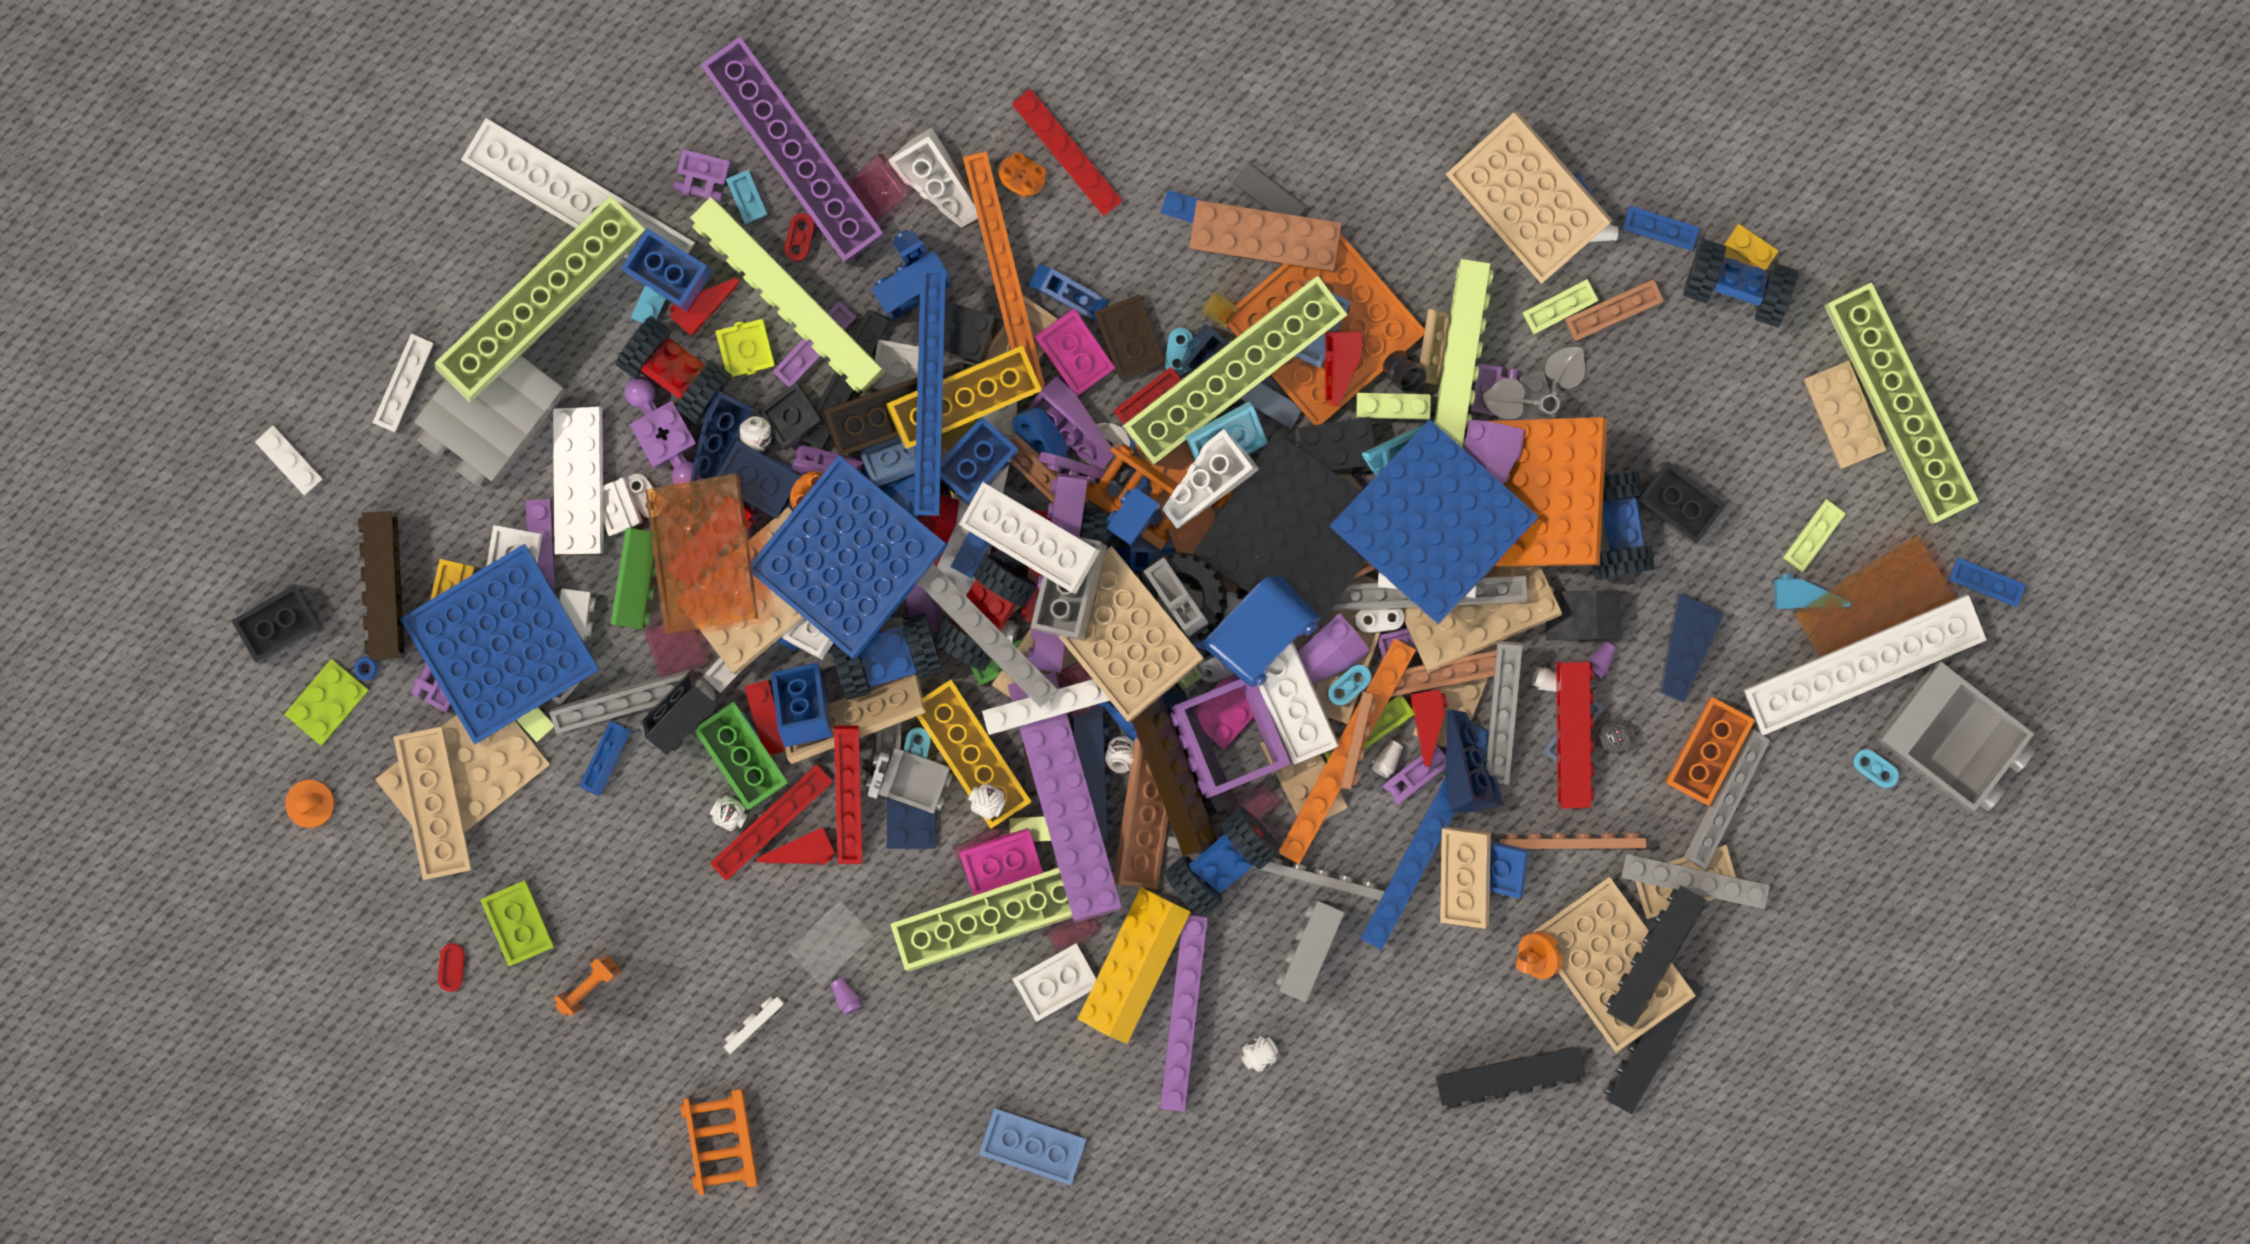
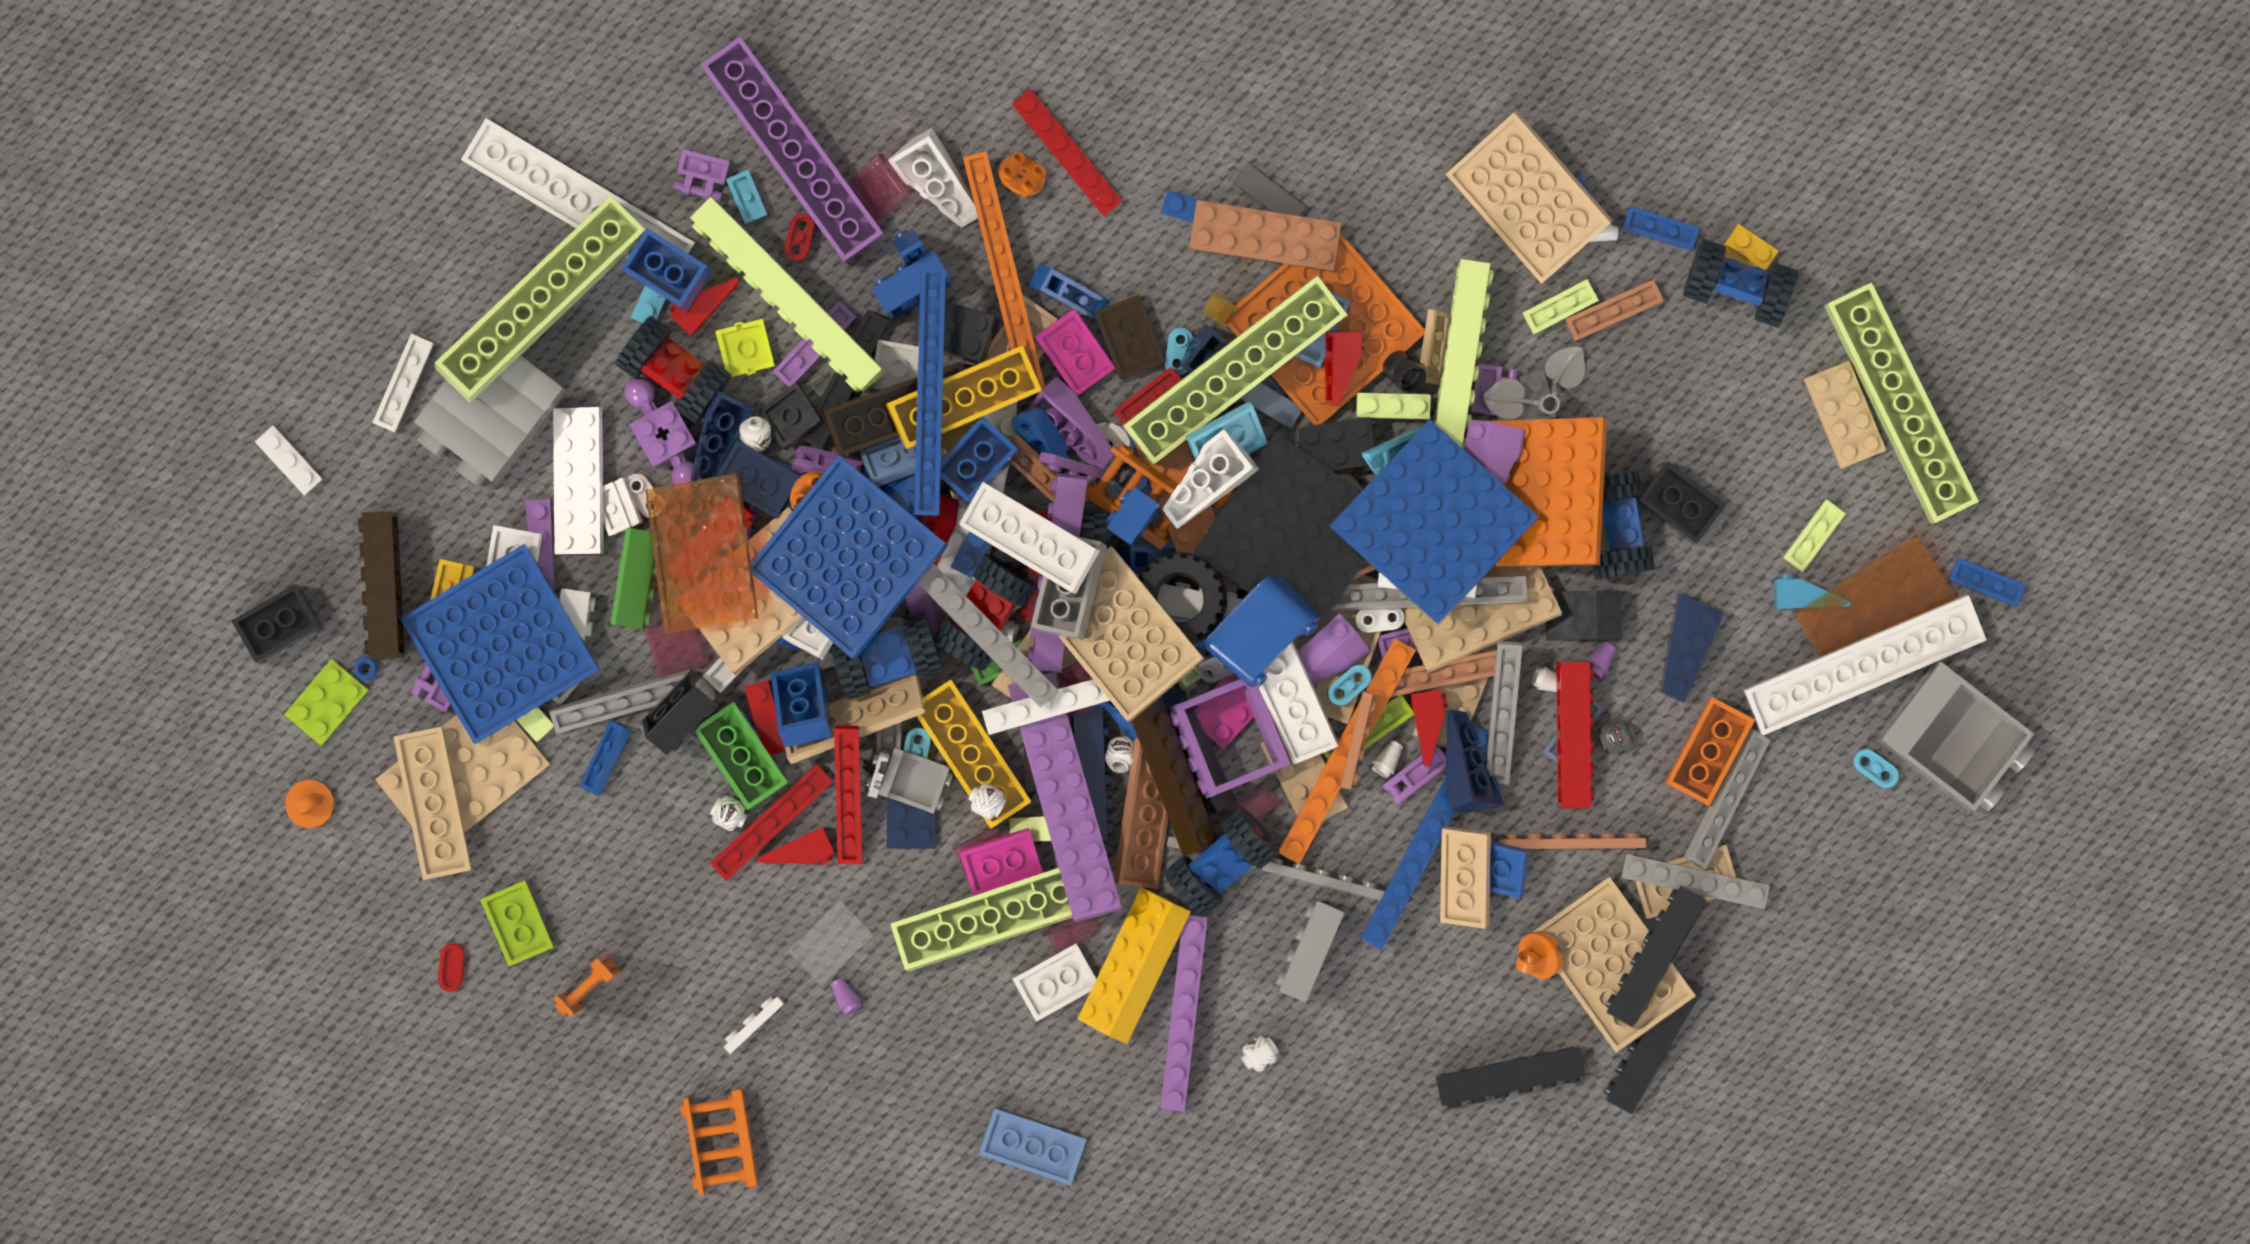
(1176, 597): light grey slope -> none

